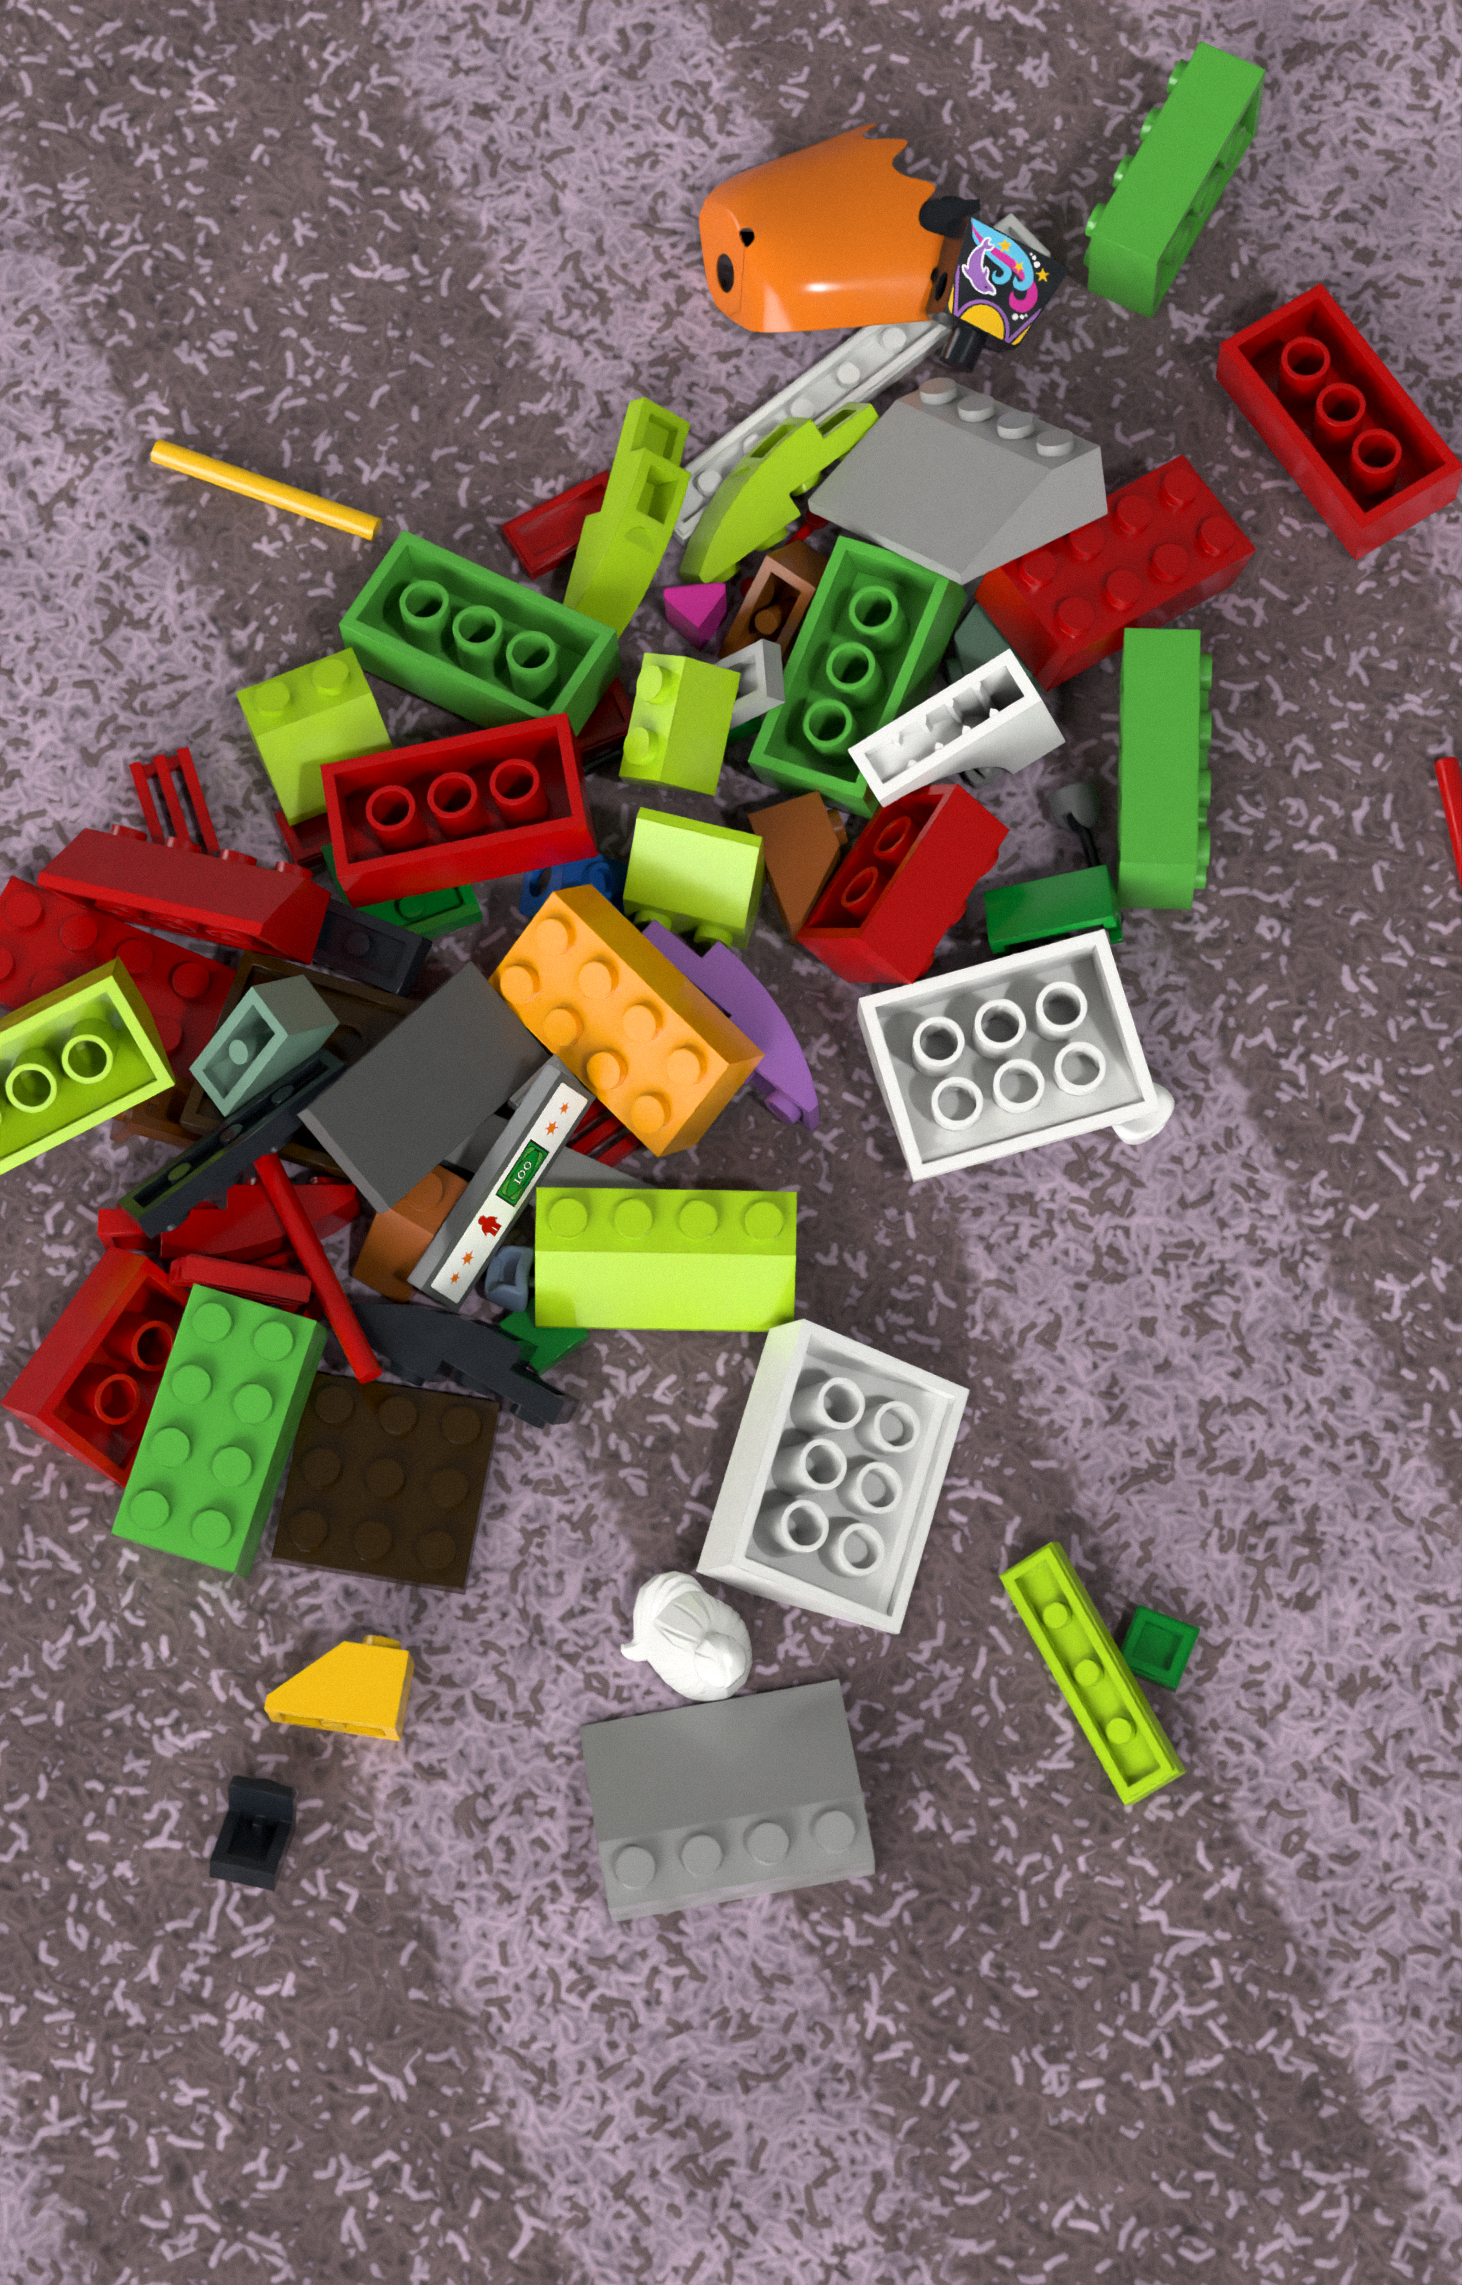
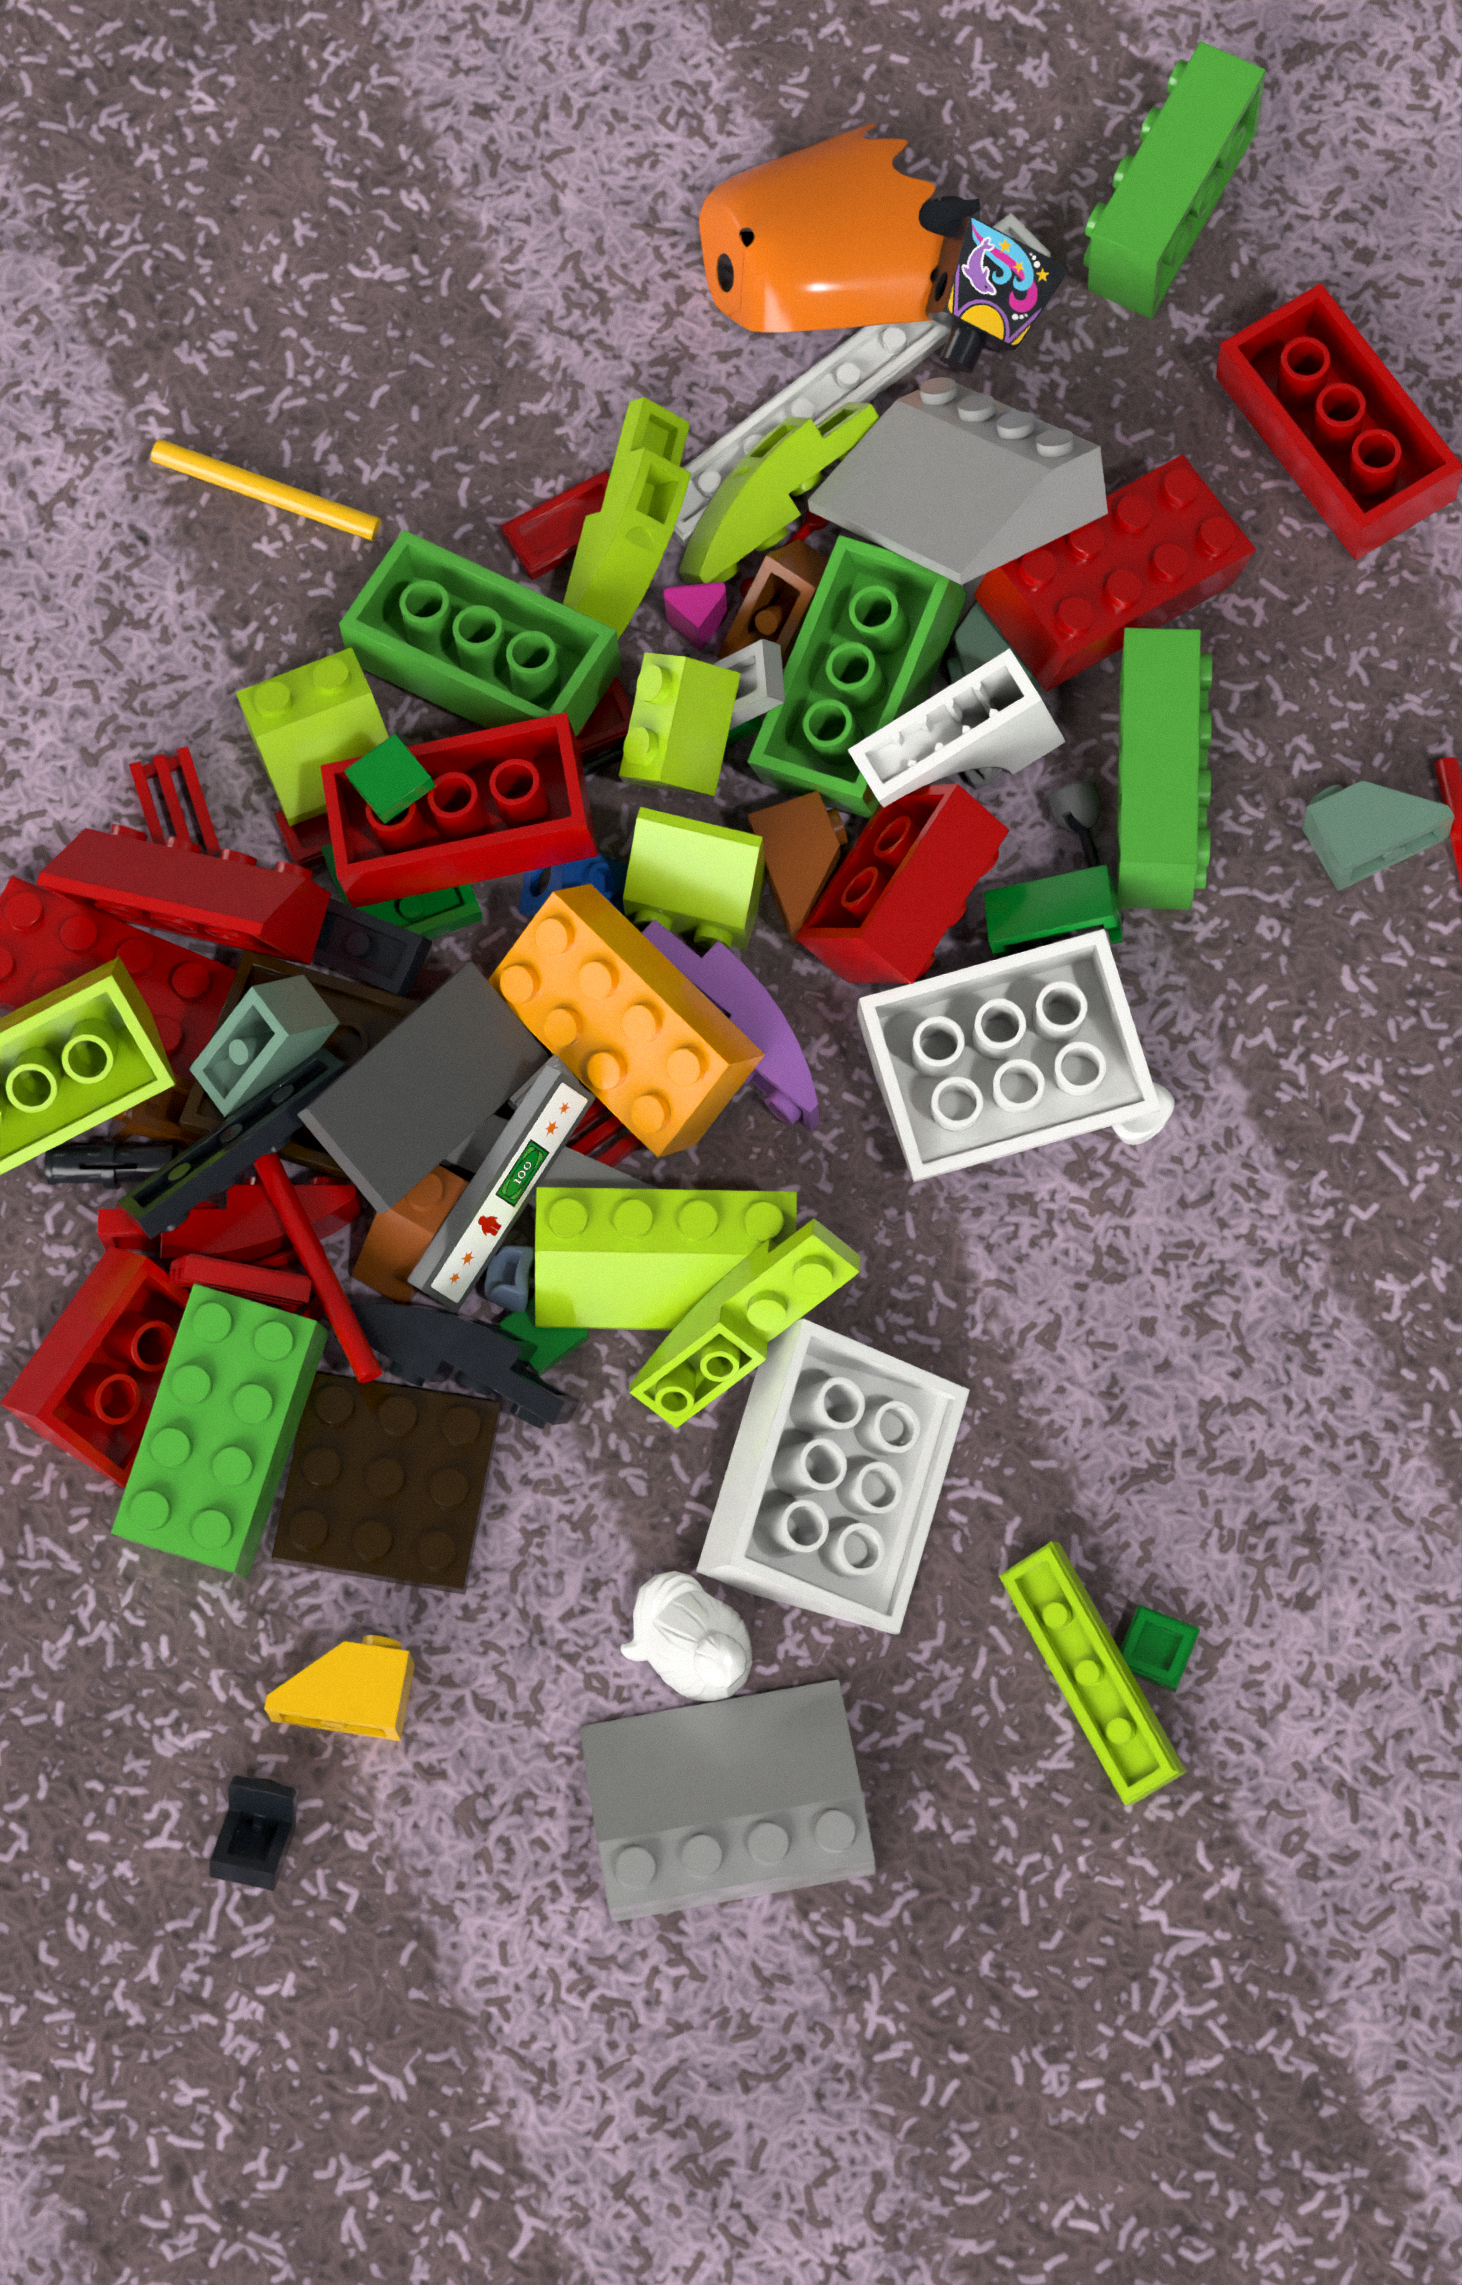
(69, 1164): none -> black pin
(389, 778): none -> green tile
(737, 1319): none -> lime slope
(1371, 829): none -> sand green slope

